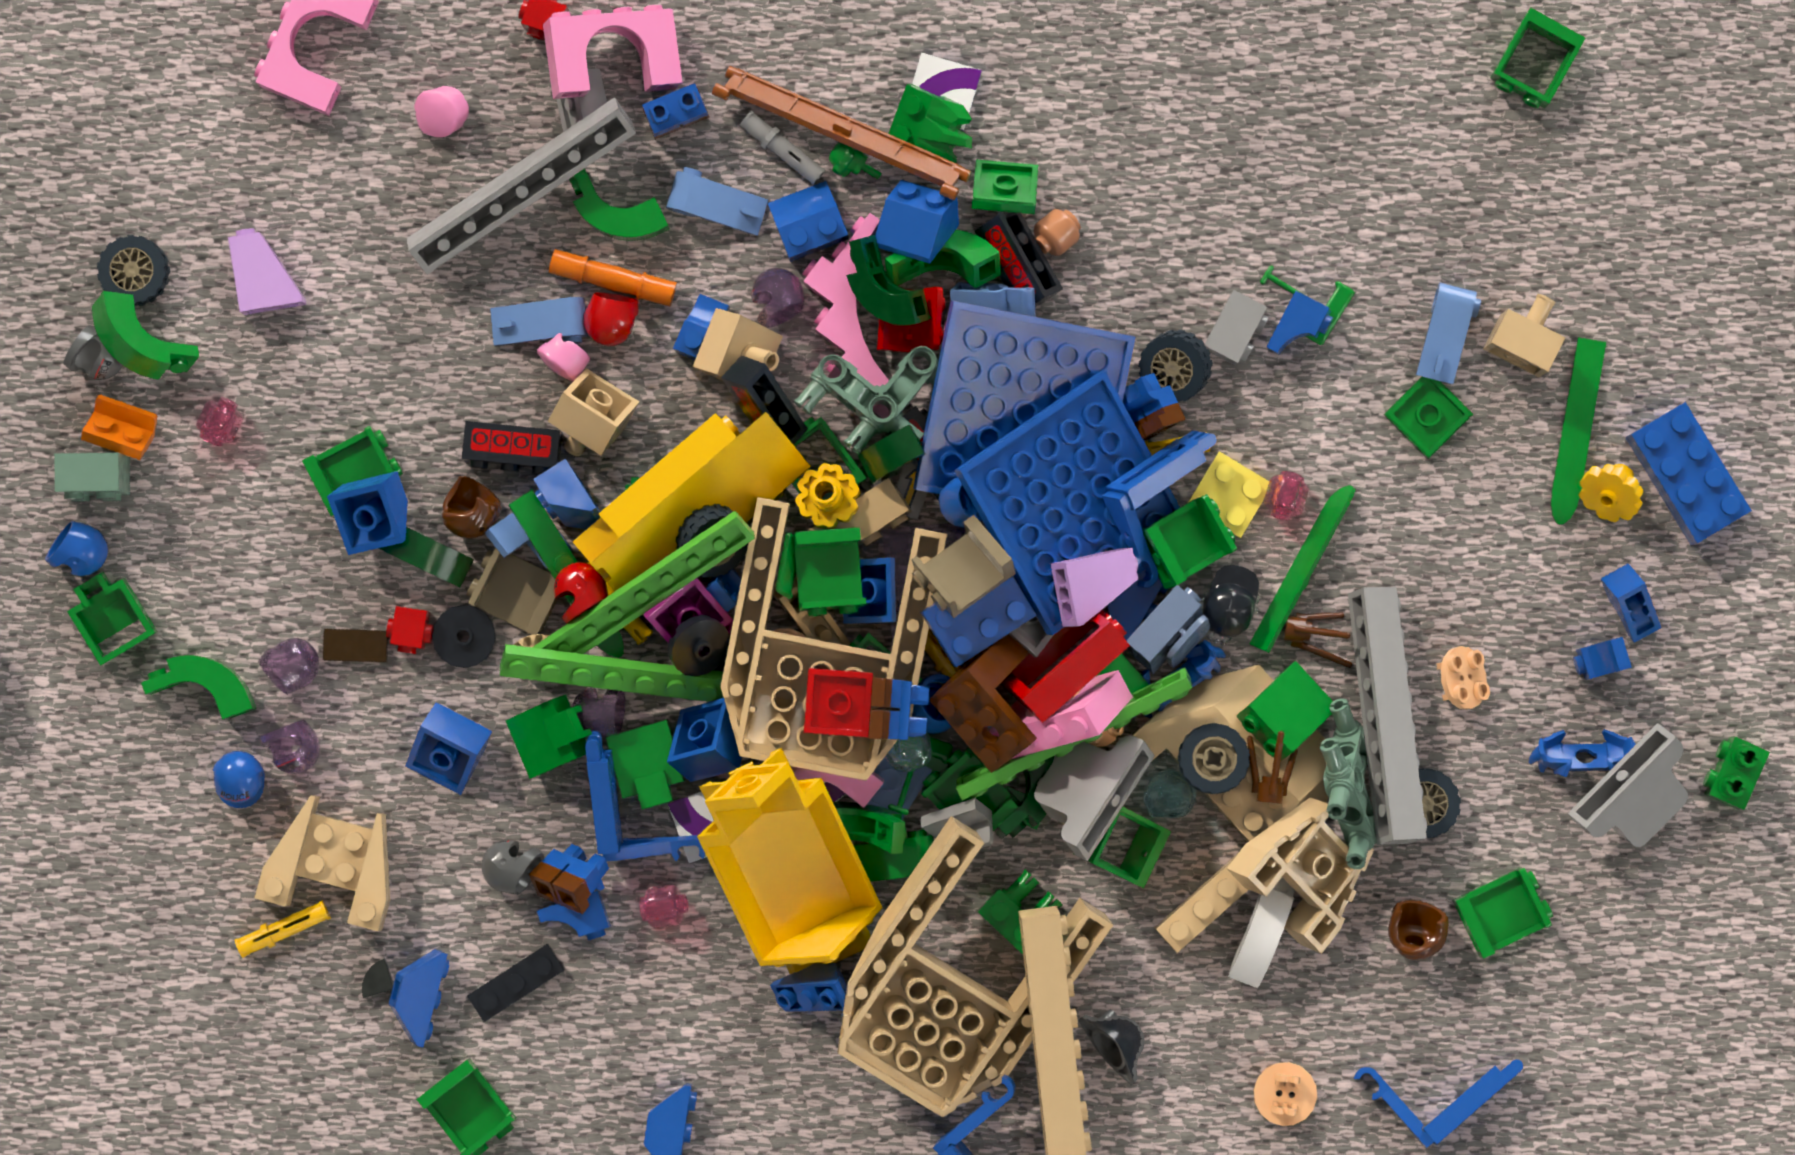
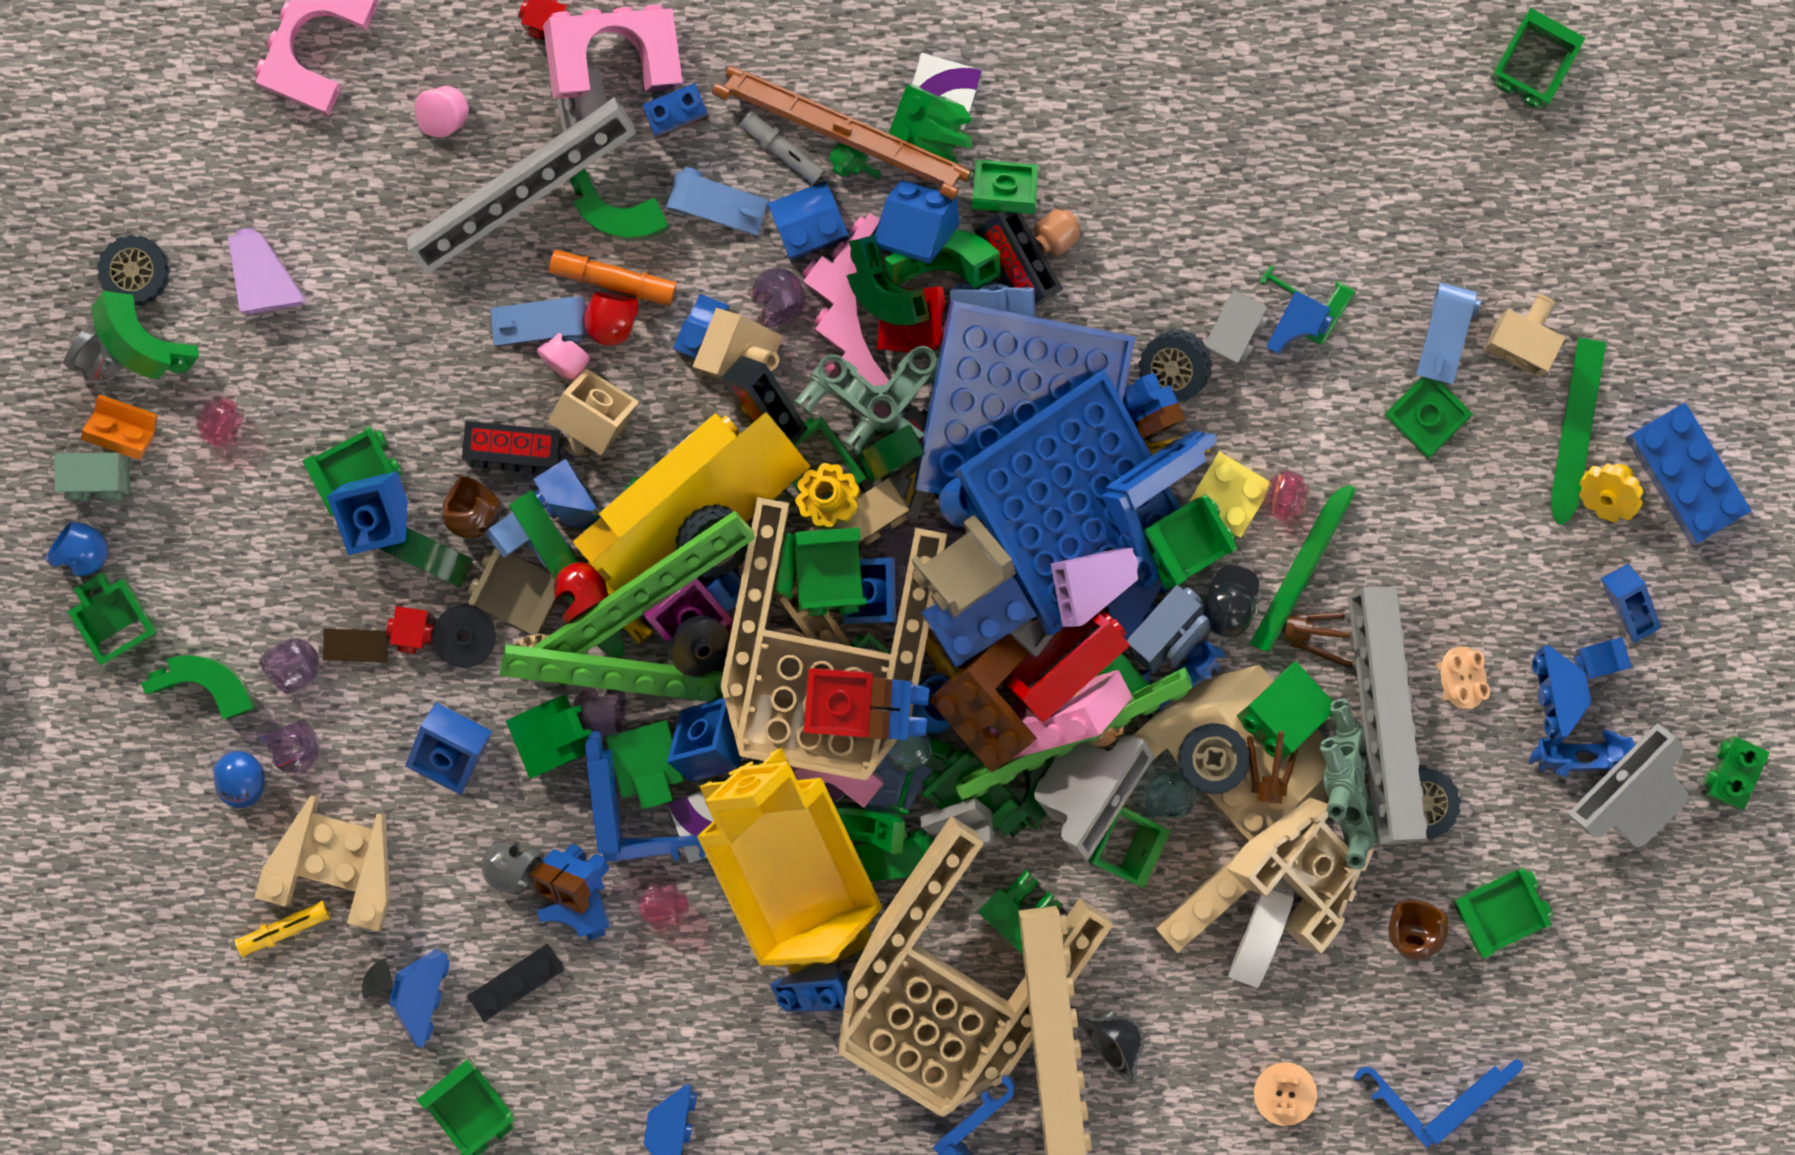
(1561, 692): none -> blue slope

